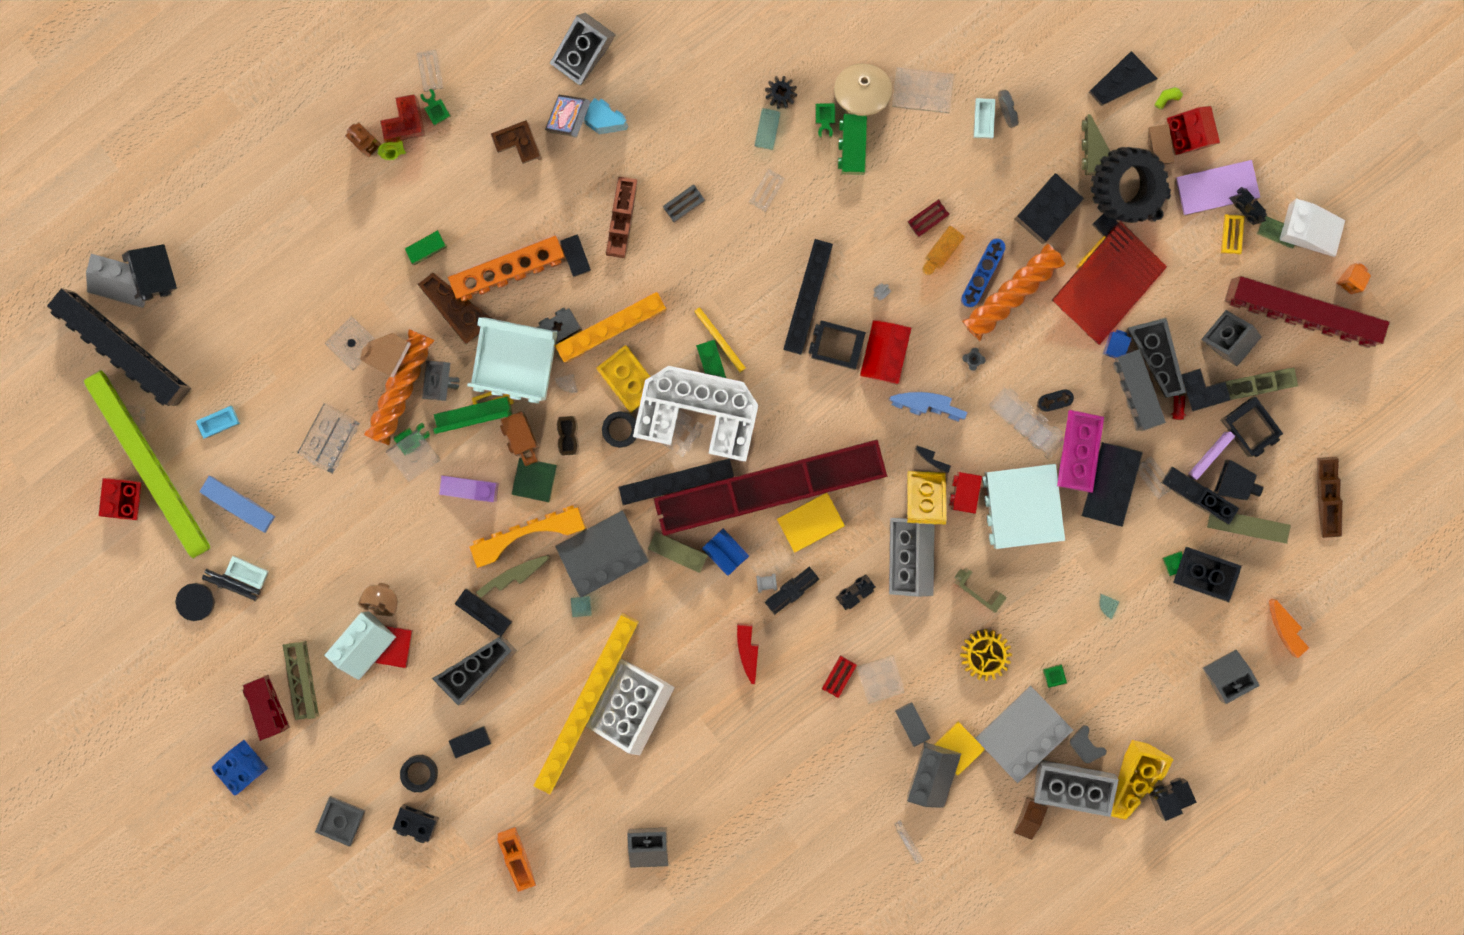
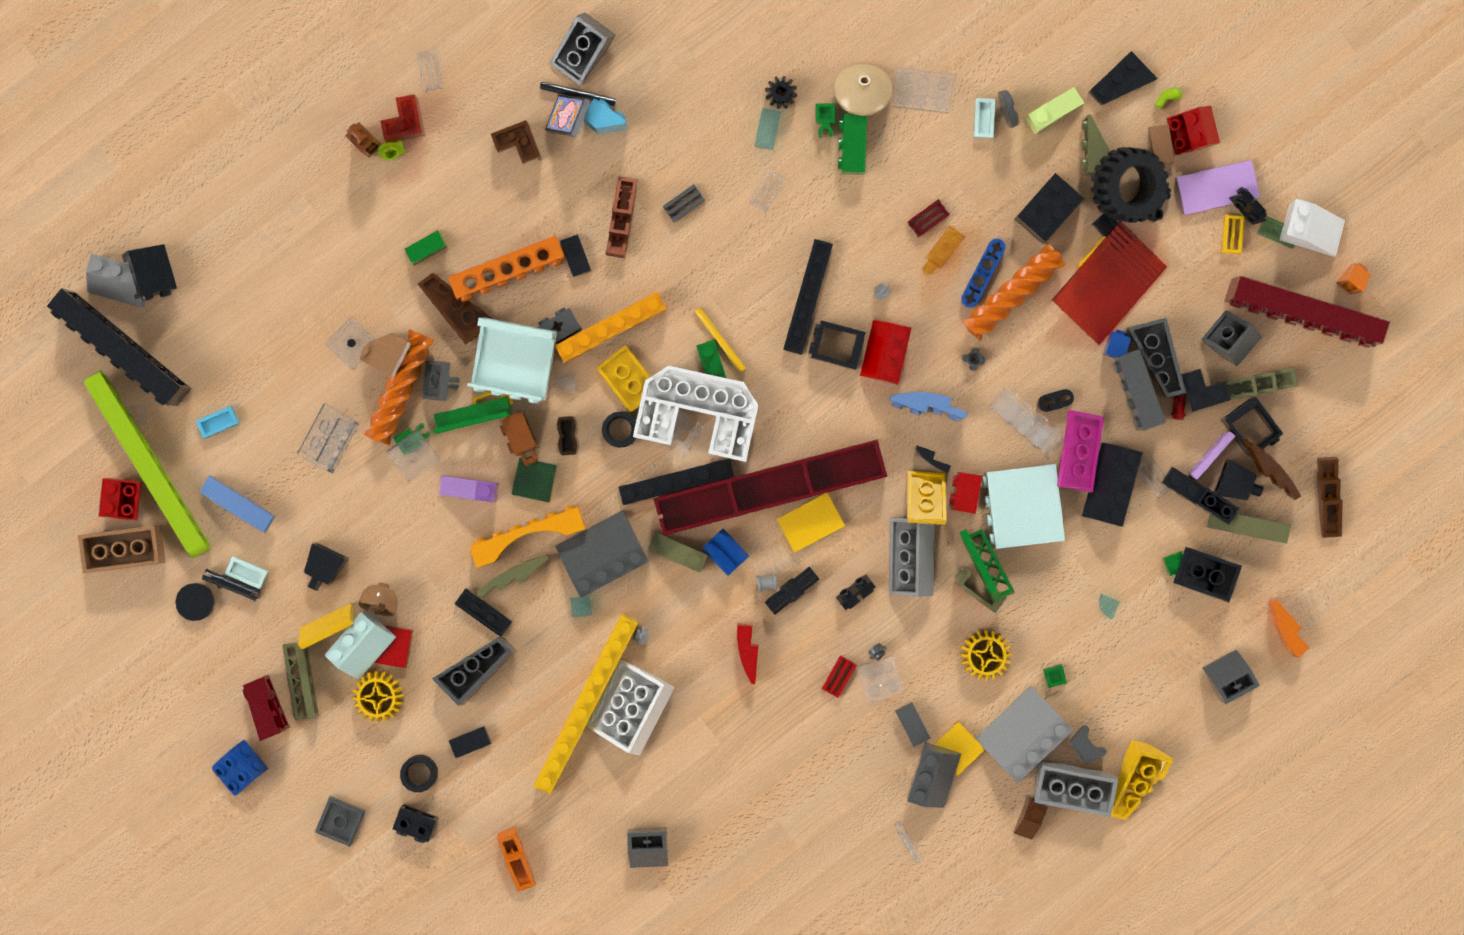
(121, 549): none -> medium nougat brick
(323, 565): none -> black torso
(326, 626): none -> yellow tile
(361, 698): none -> yellow gear
(436, 110): green plate -> none
(575, 93): none -> black bar
(640, 635): none -> light grey plate
(877, 651): none -> dark grey plate
(983, 571): none -> green fence
(1054, 110): none -> yellowish green slope
(1172, 798): black brick -> none
(1269, 467): none -> reddish brown slope

